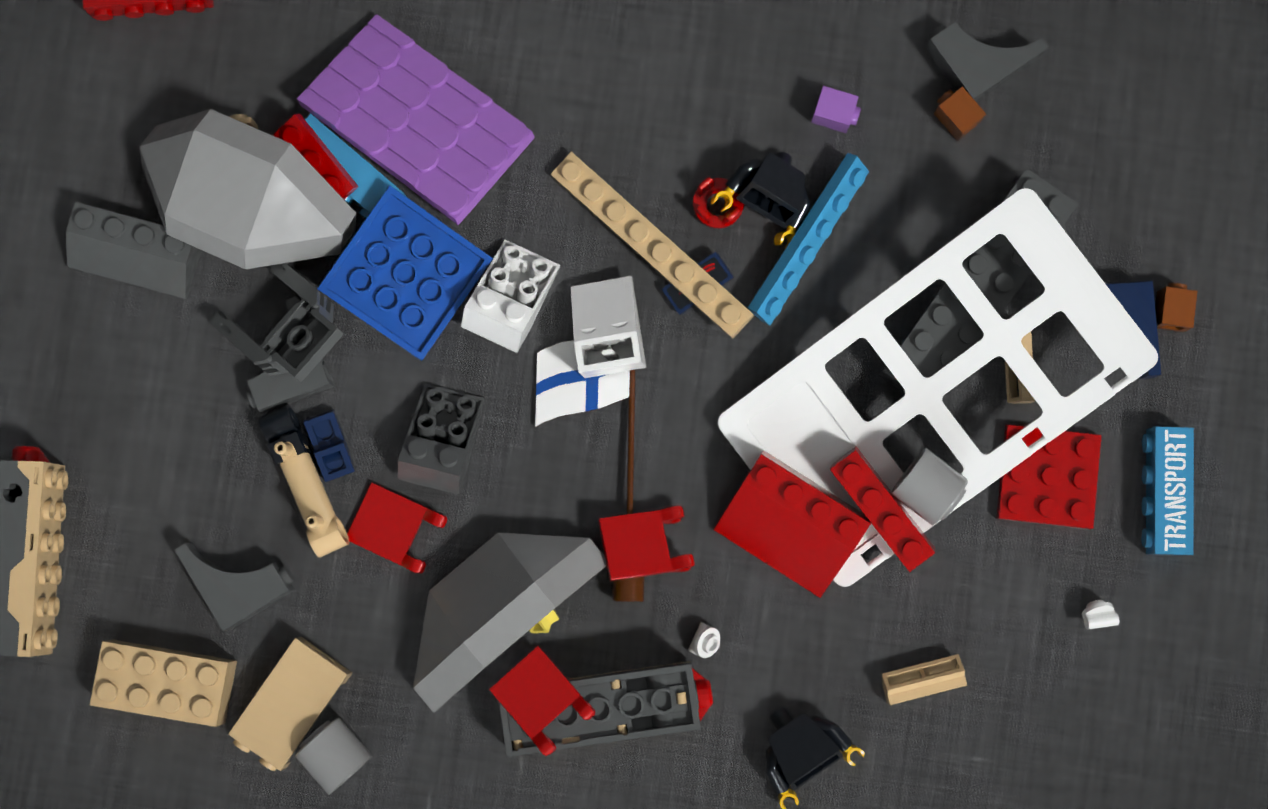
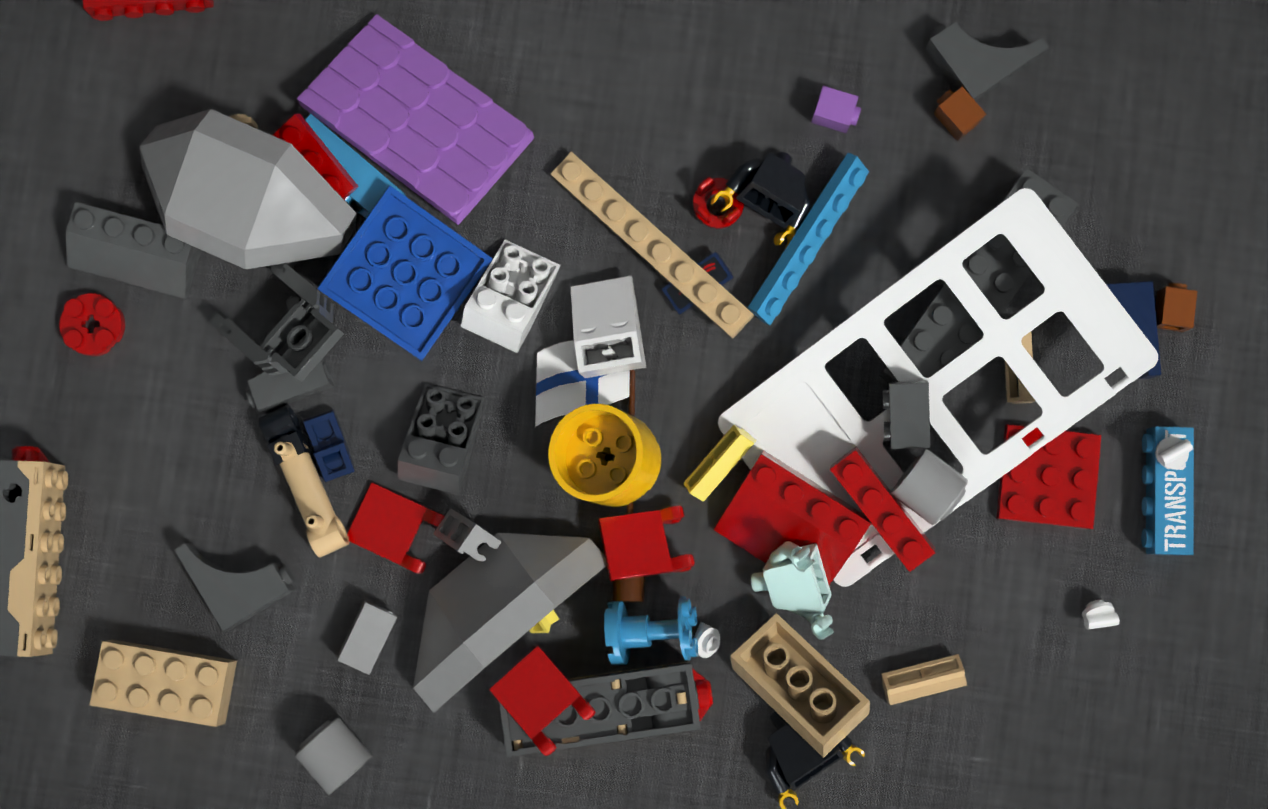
(78, 312): none -> red plate
(288, 704): tan panel -> none
(366, 637): none -> light grey hinge
(464, 535): none -> light grey hinge
(580, 449): none -> yellow brick
(638, 631): none -> dark azure piece
(719, 462): none -> light yellow piece
(797, 584): none -> light aqua torso
(800, 685): none -> tan brick
(908, 414): none -> dark grey brick
(1173, 452): none -> white plate

